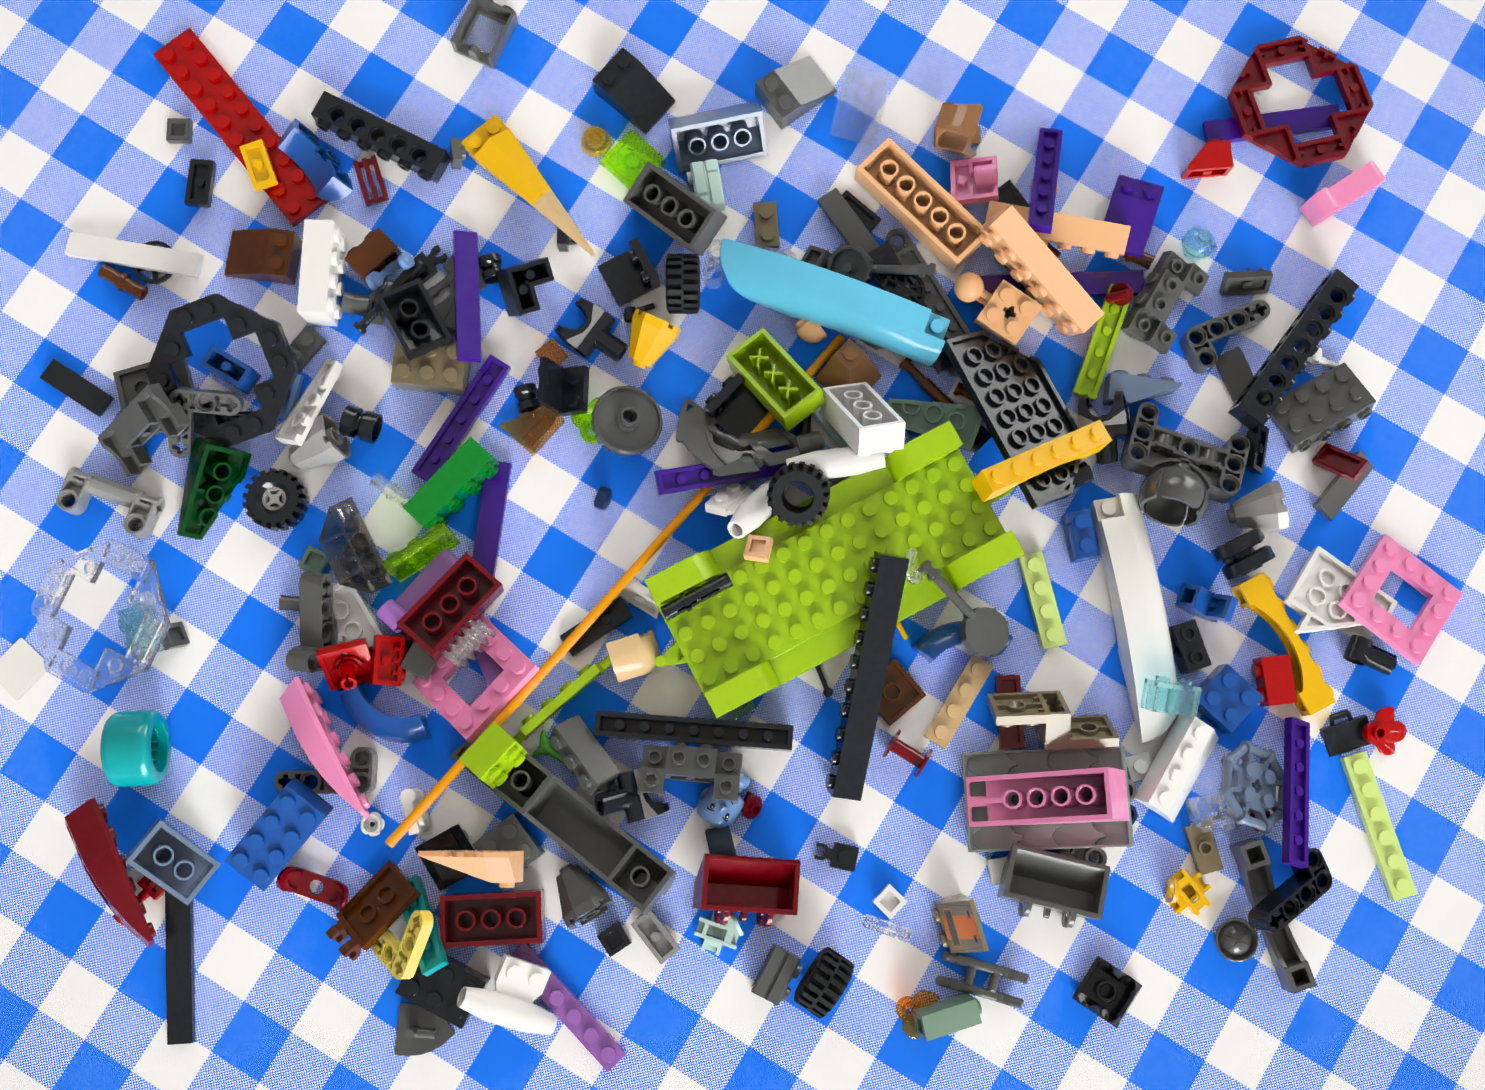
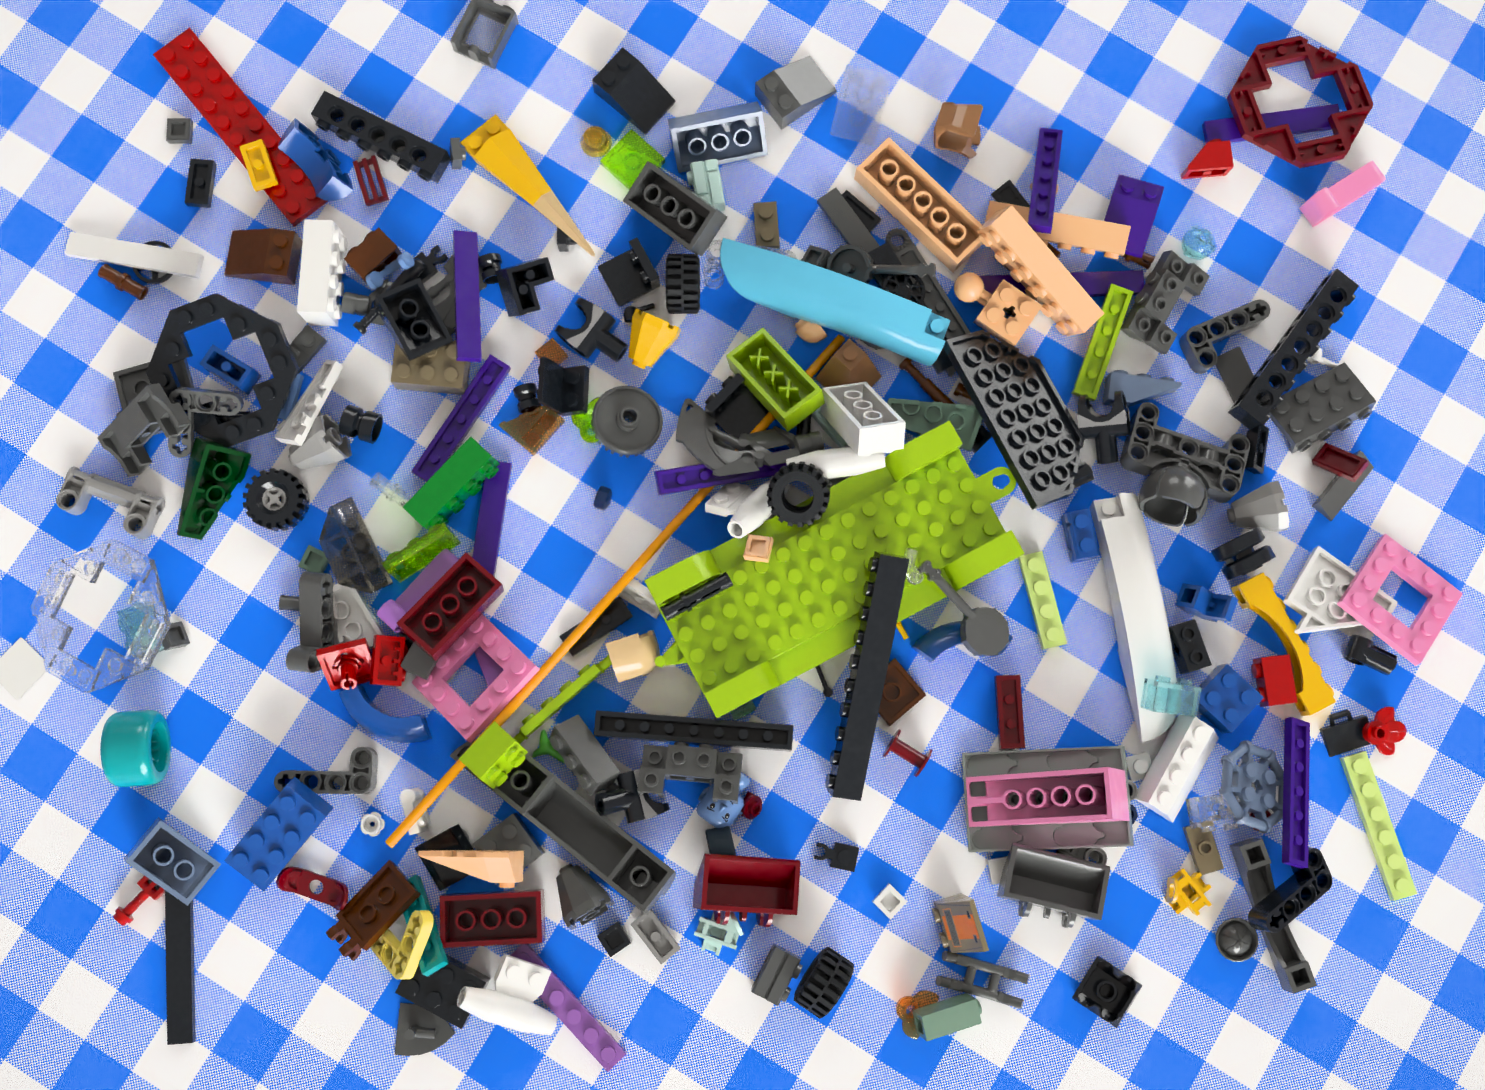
(77, 387): black tile -> none
(106, 868): dark red wedge -> none
(320, 743): bright pink wedge -> none
(468, 643): clear piece -> none
(887, 928): clear axle -> none
(958, 701): tan plate -> none
(974, 180): bright pink plate -> none
(1017, 469): yellow arch -> none
(1052, 720): dark tan bracket -> none
(1120, 294): dark red plate -> none
(1246, 282): dark grey plate -> none

